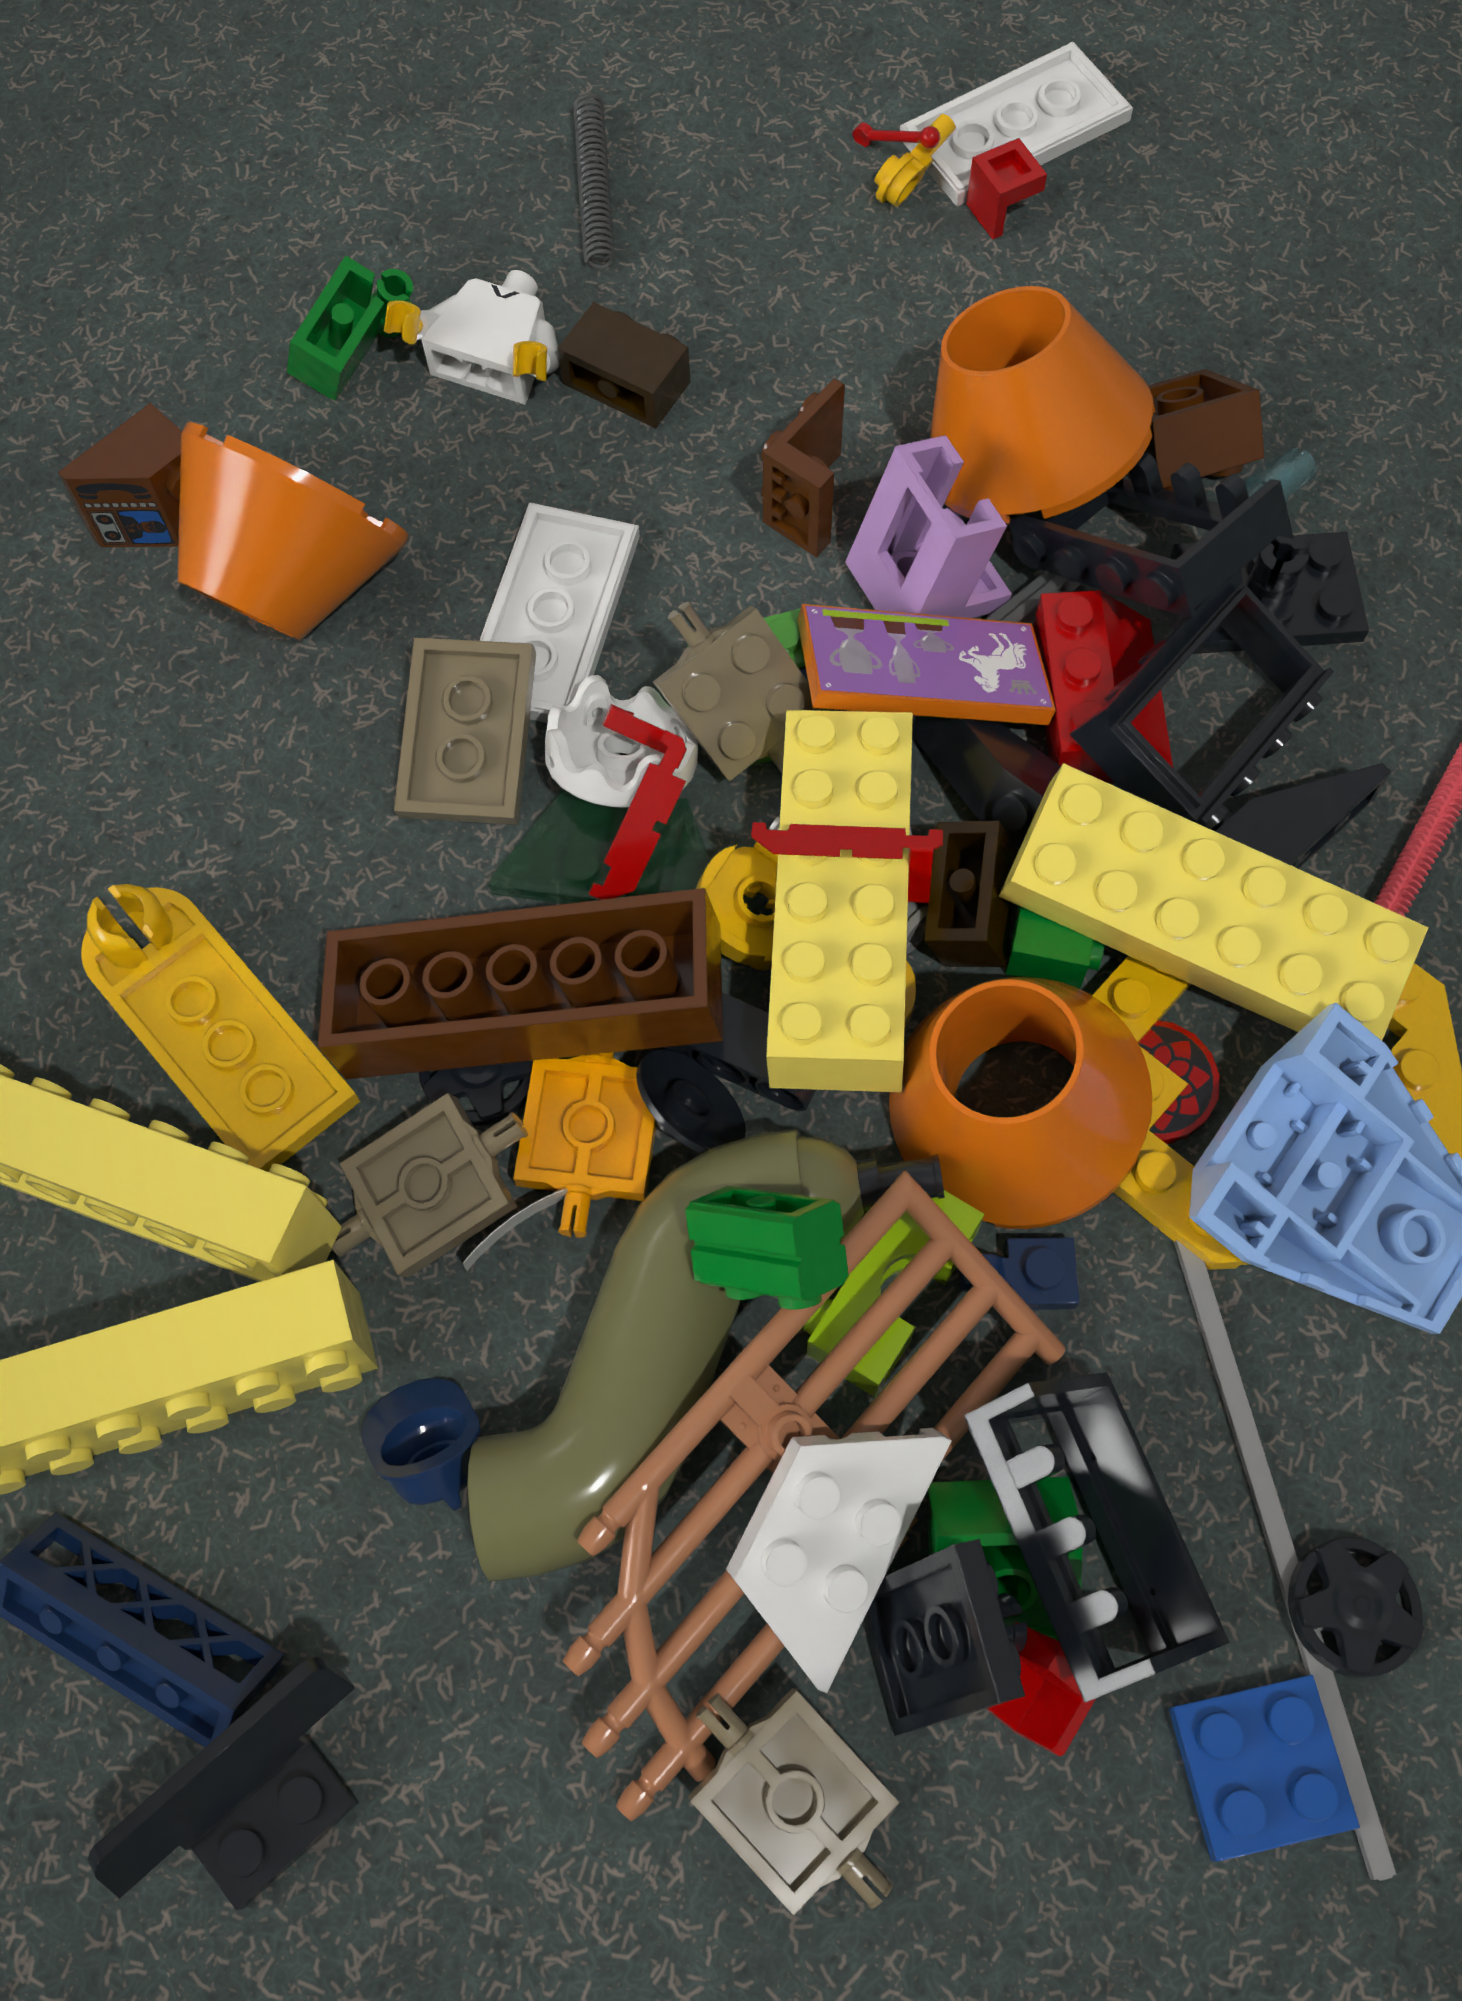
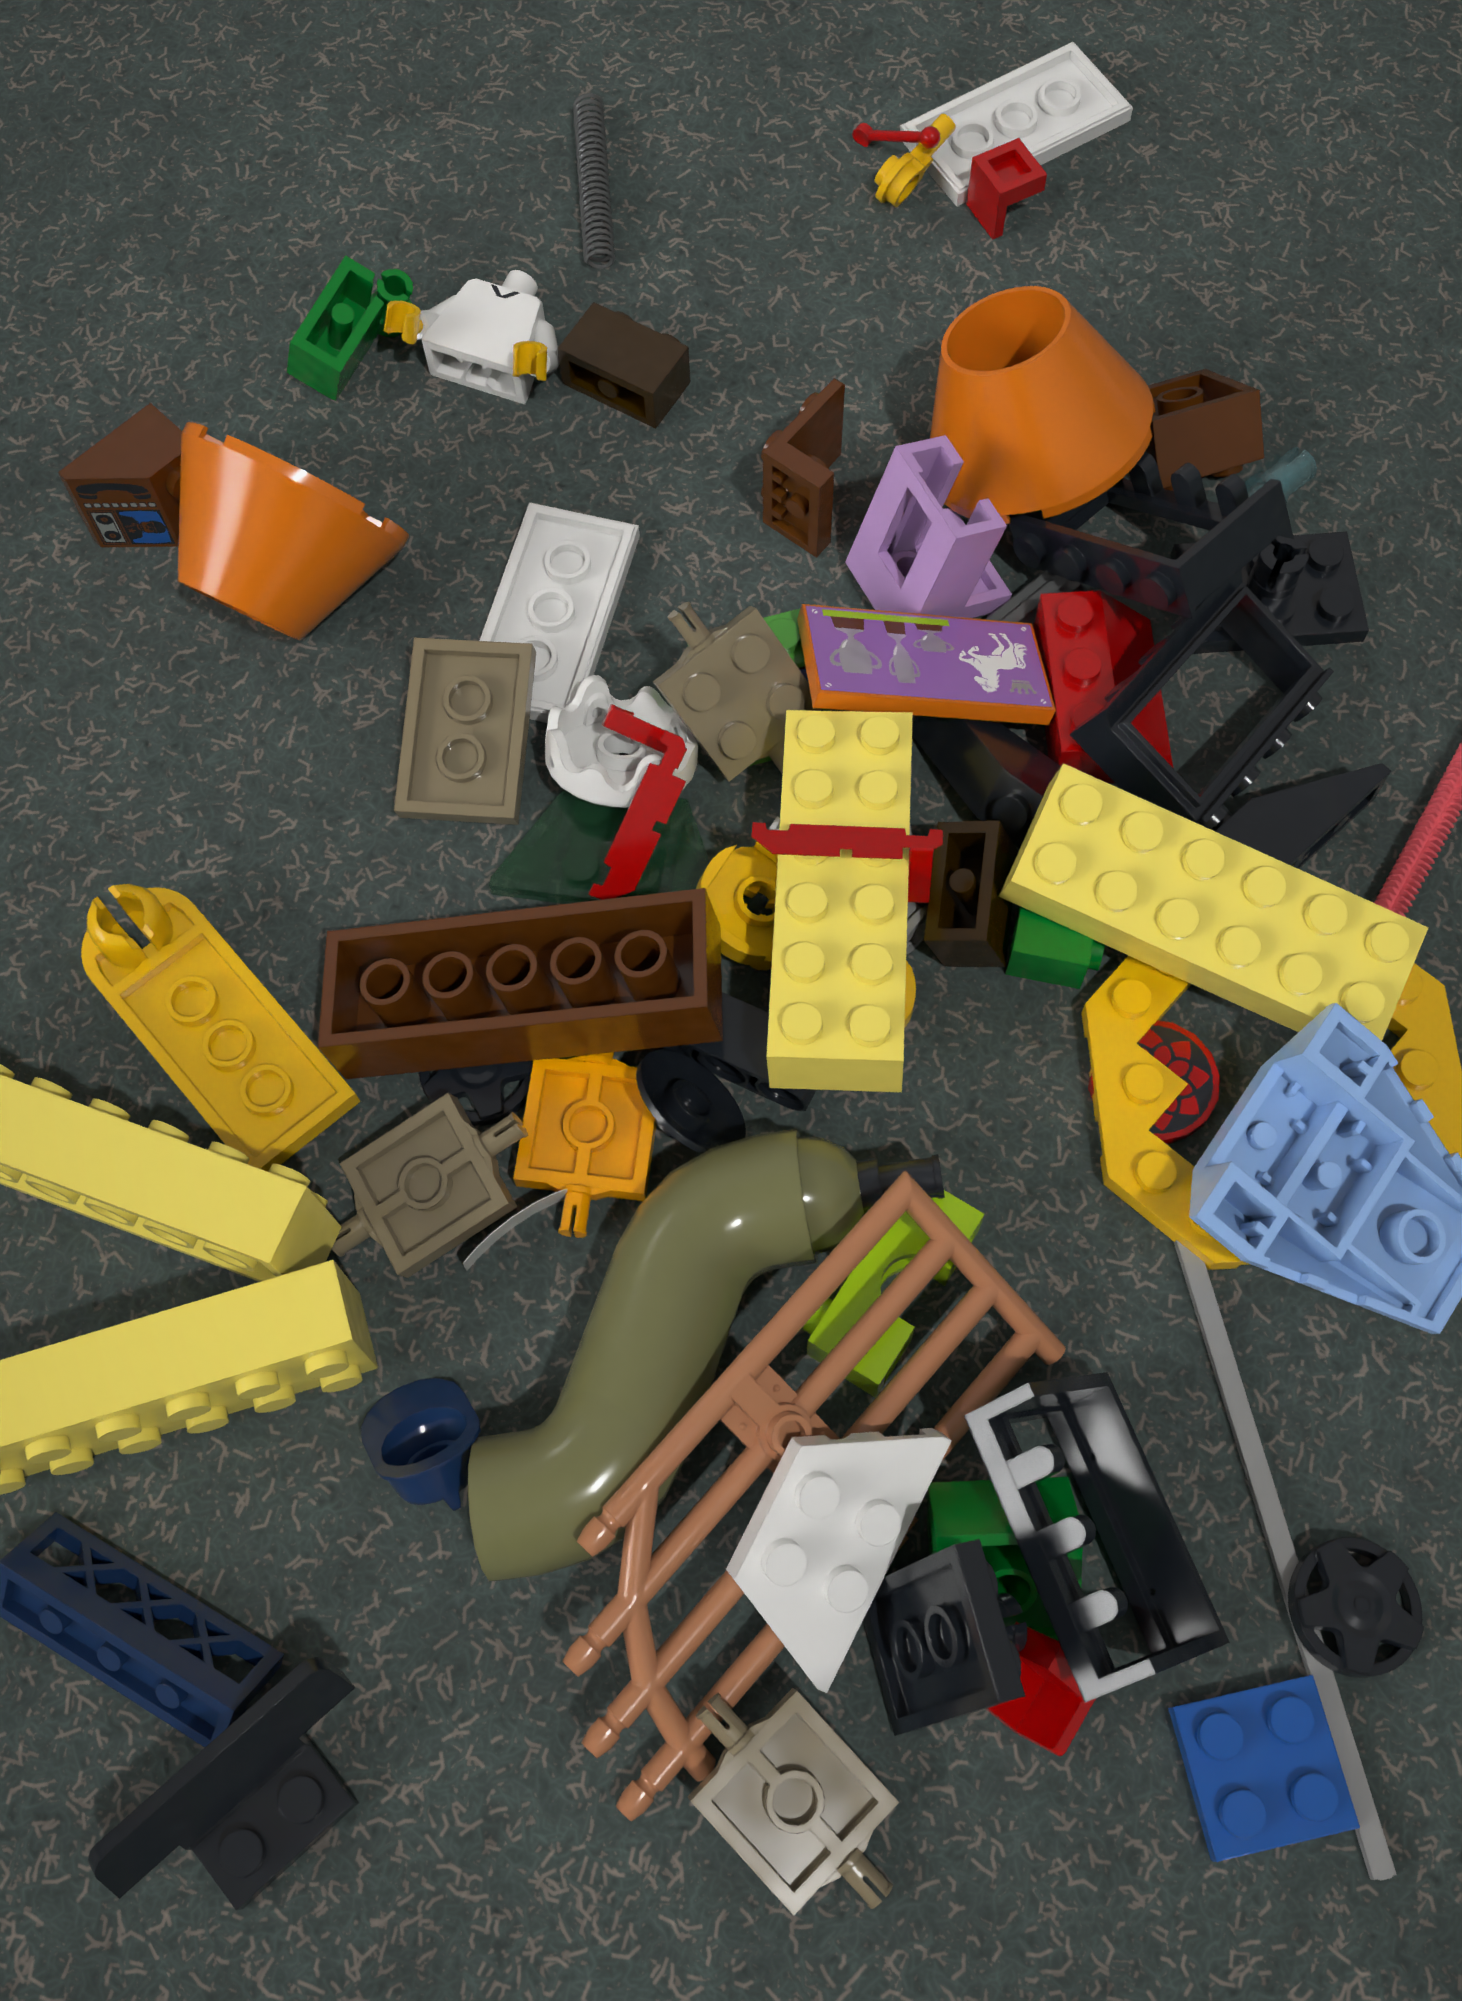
(767, 1245): green brick -> none
(1036, 1164): orange cone -> none
(1038, 1270): dark blue plate -> none

